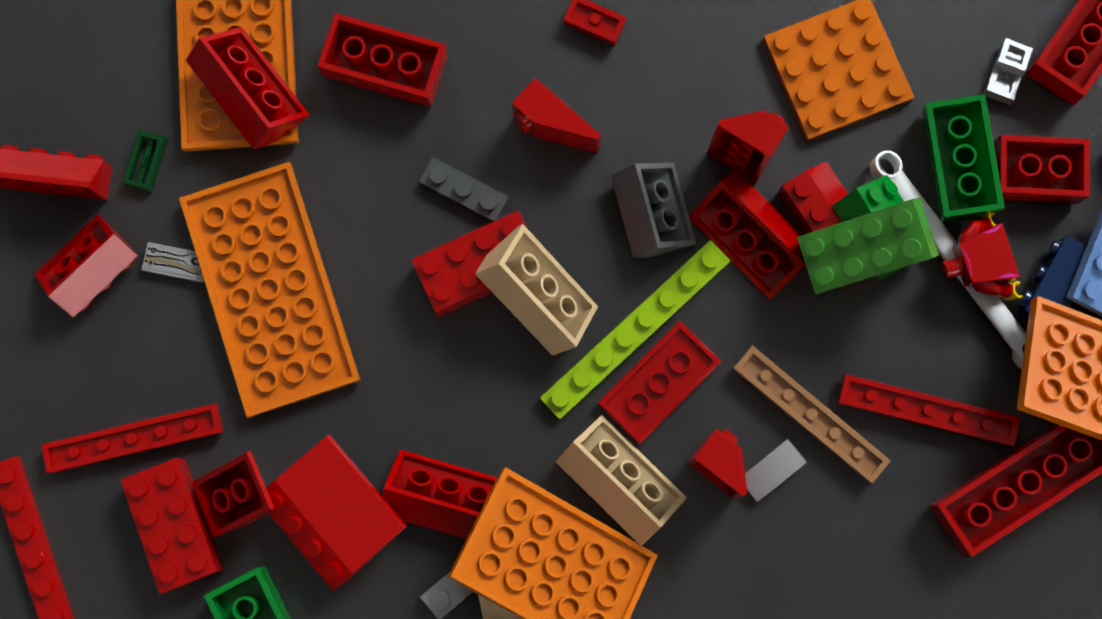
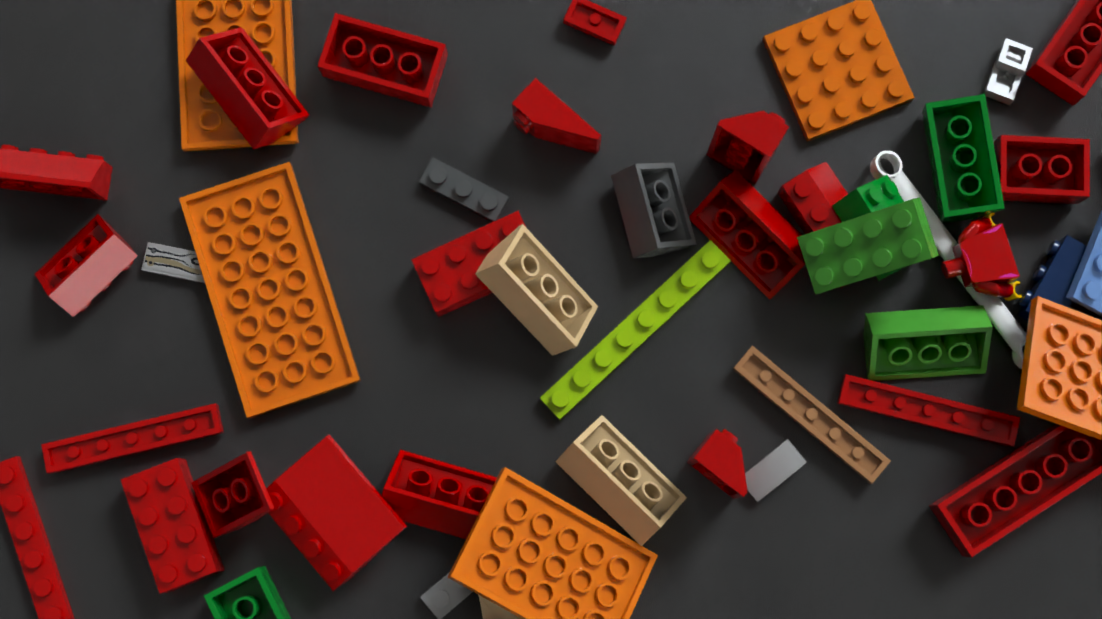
(155, 164): dark green tile -> none
(659, 382): red tile -> none
(927, 342): none -> bright green slope

